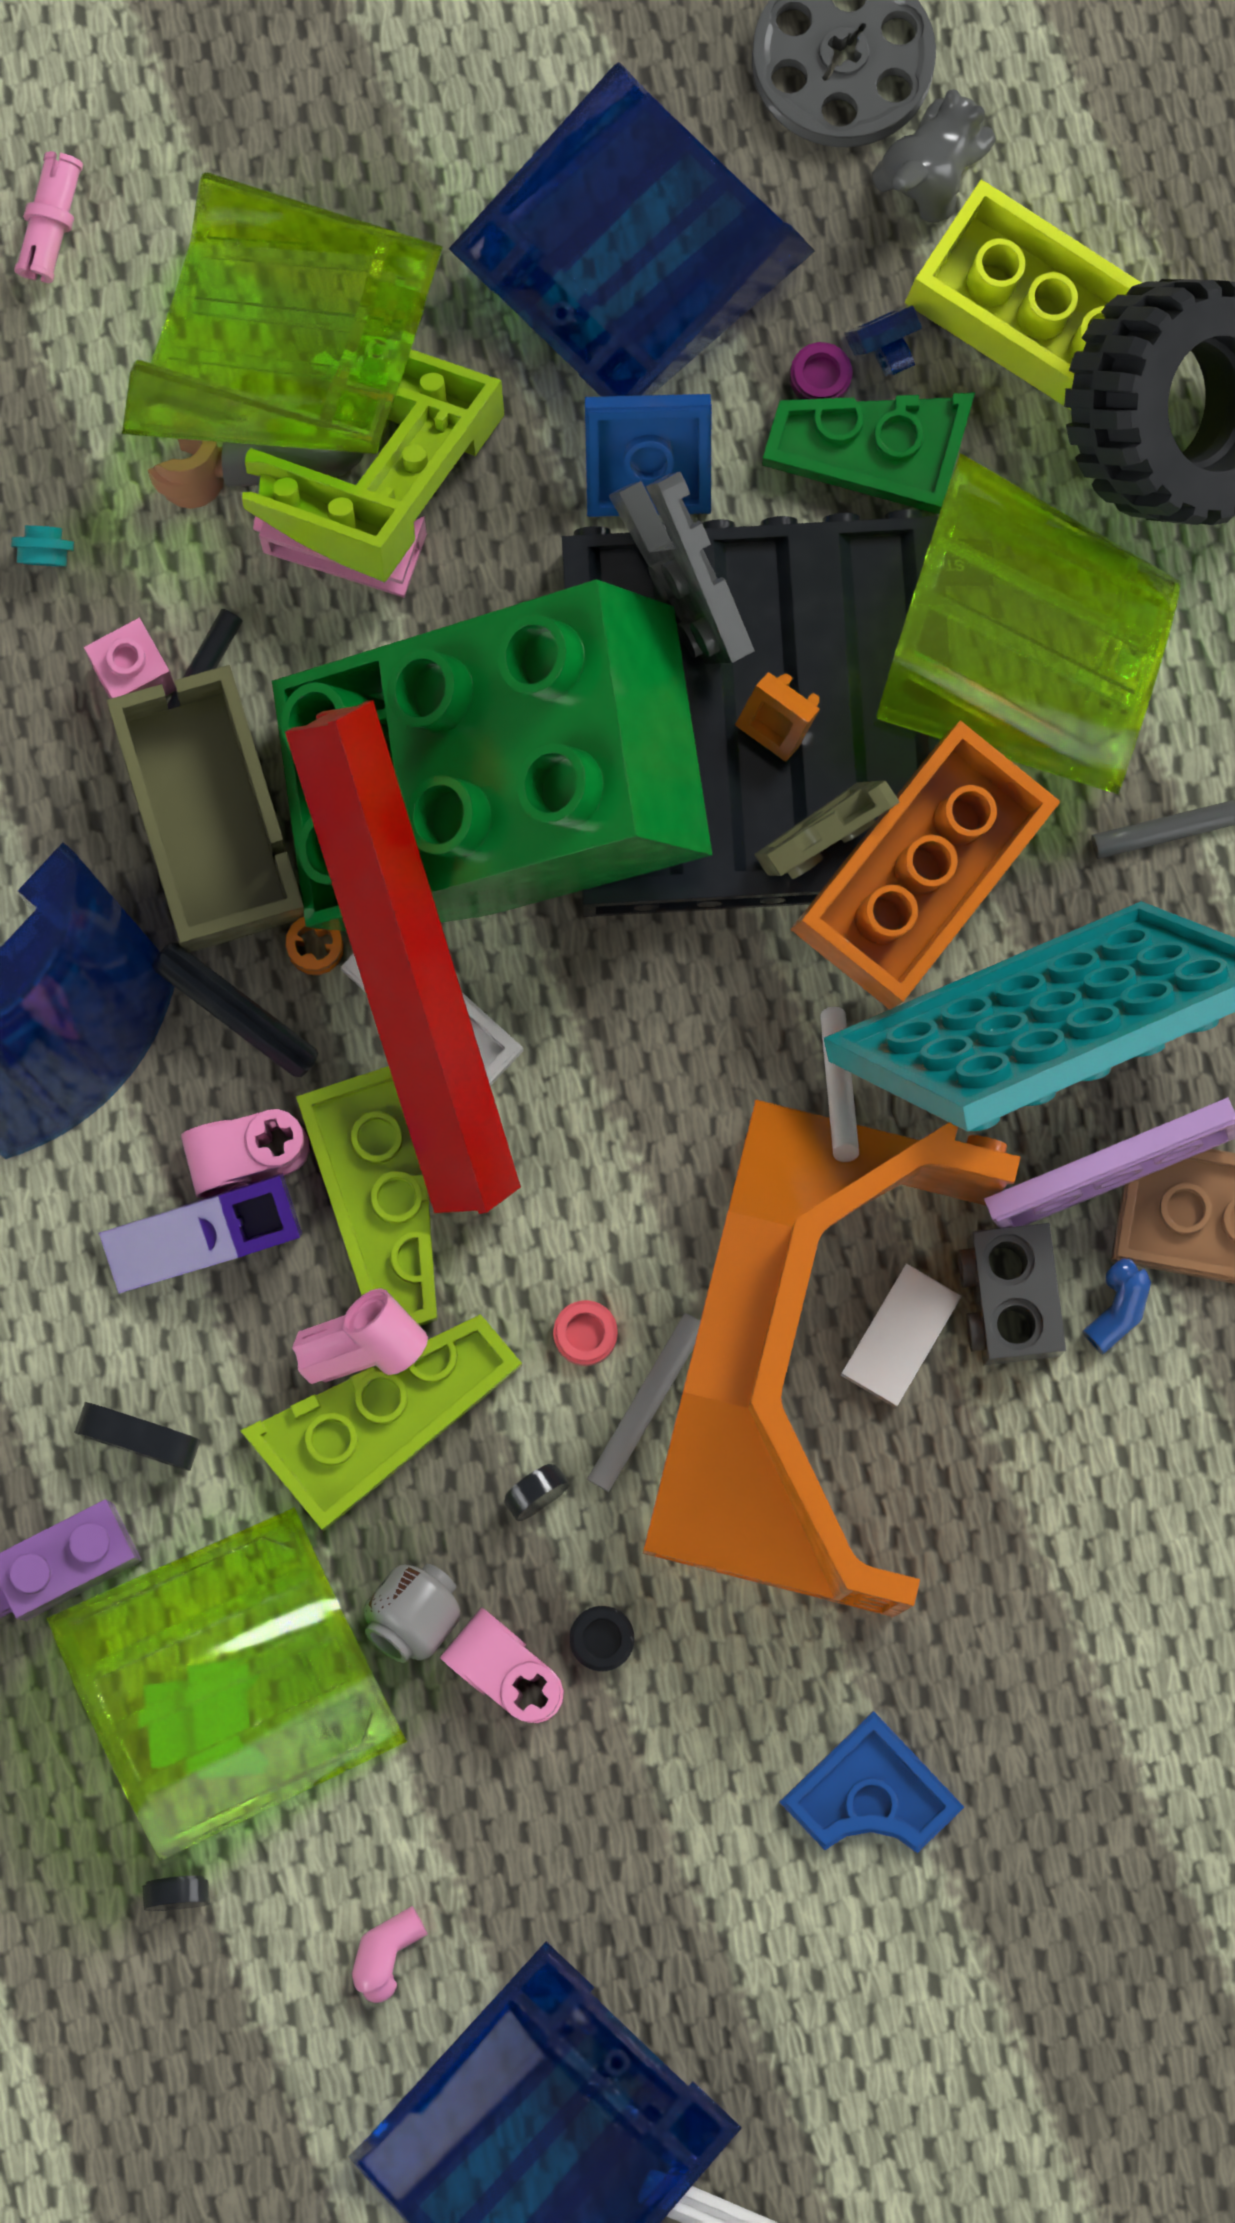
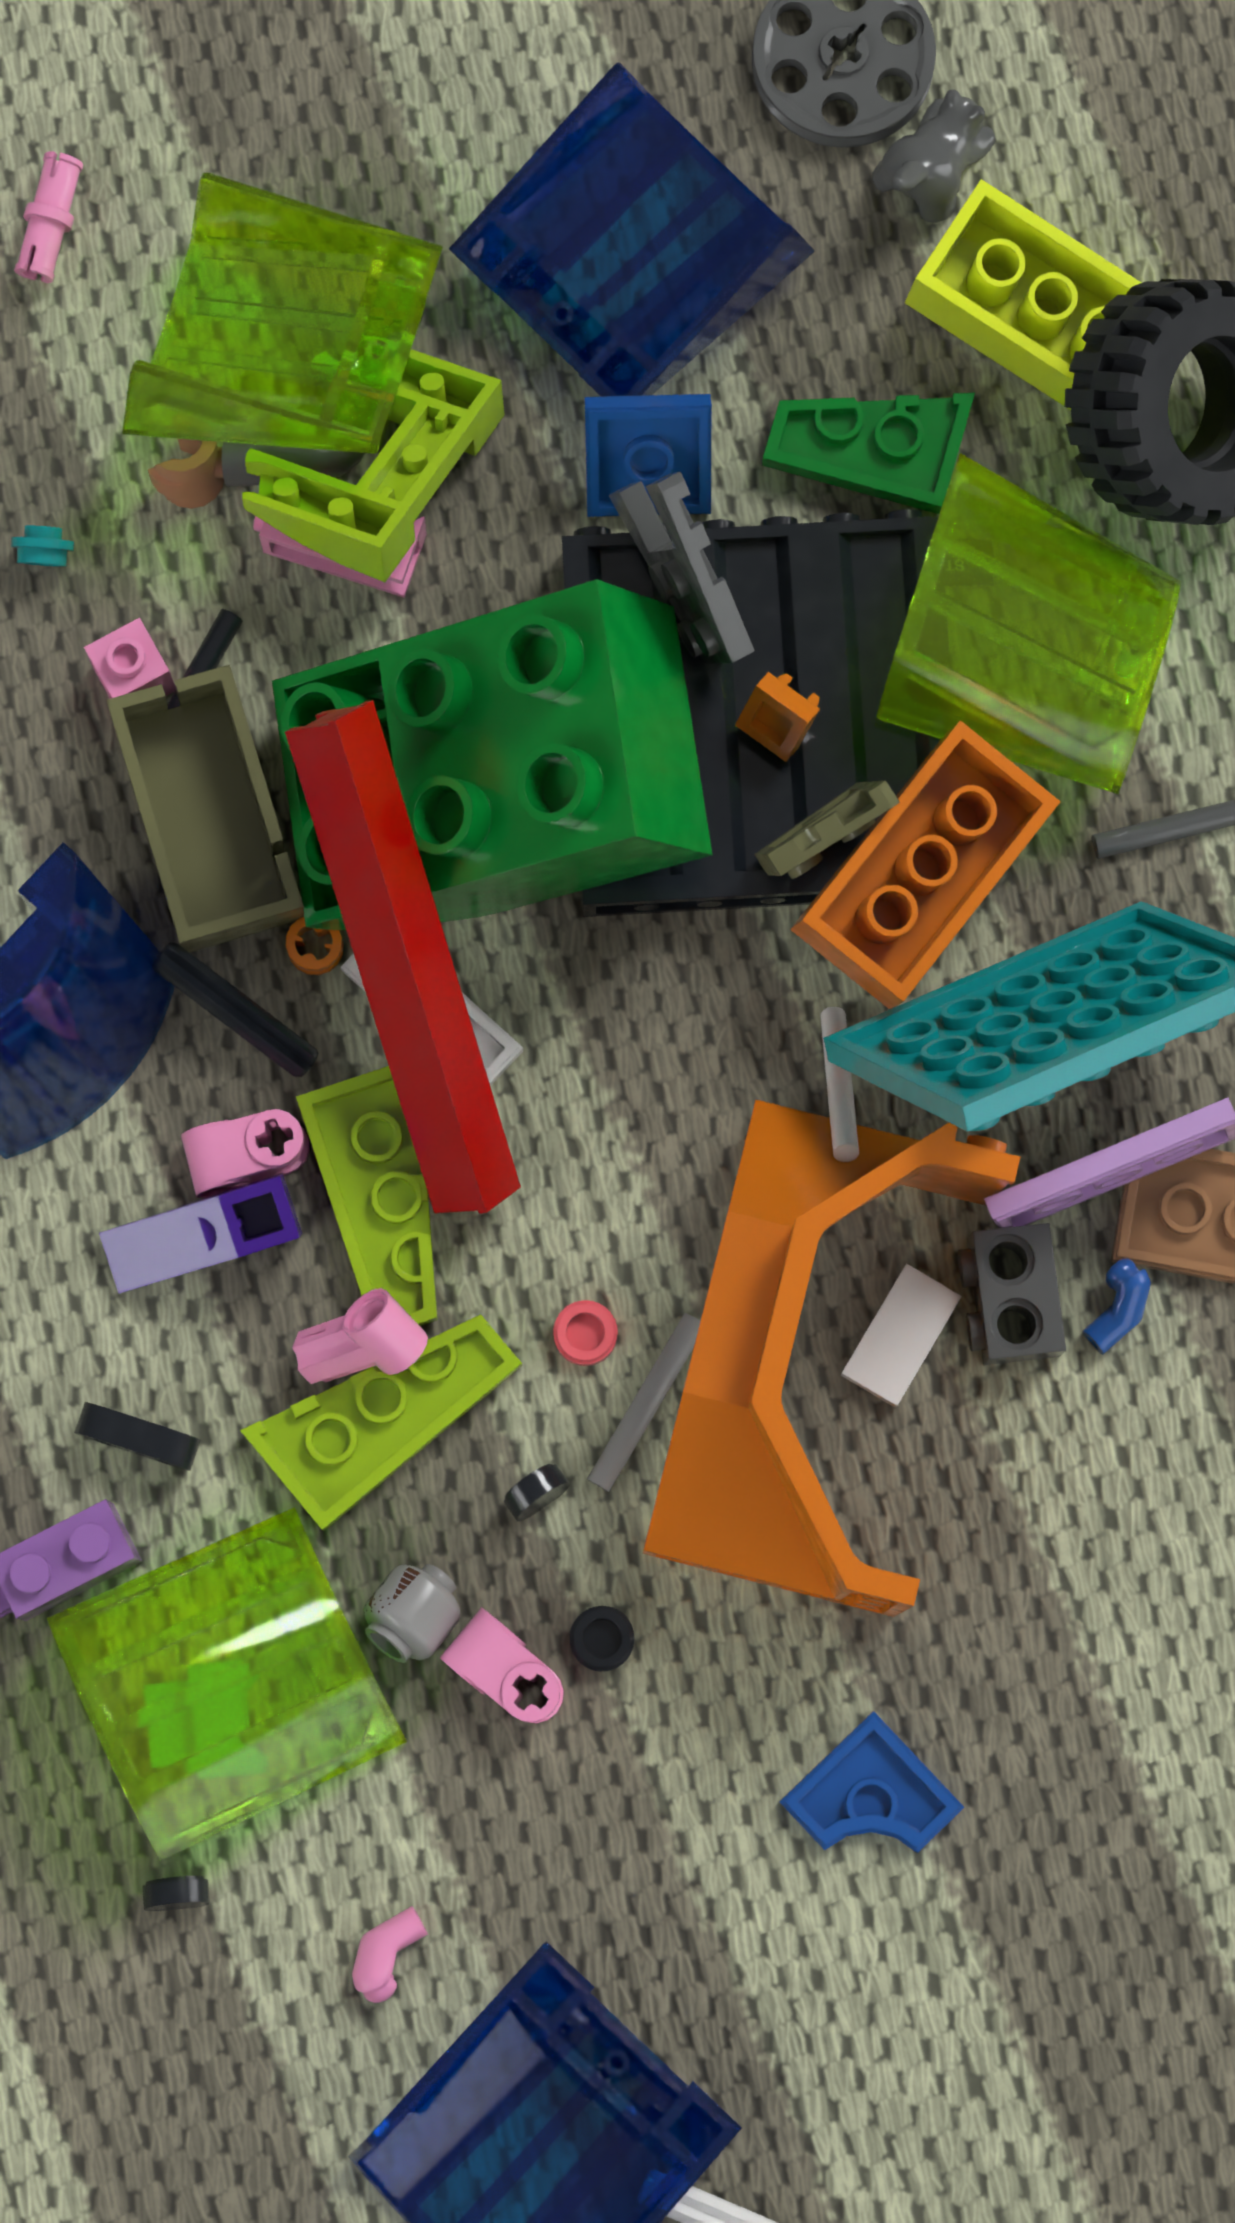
(820, 372): magenta tile -> none
(885, 338): clear blue tile -> none

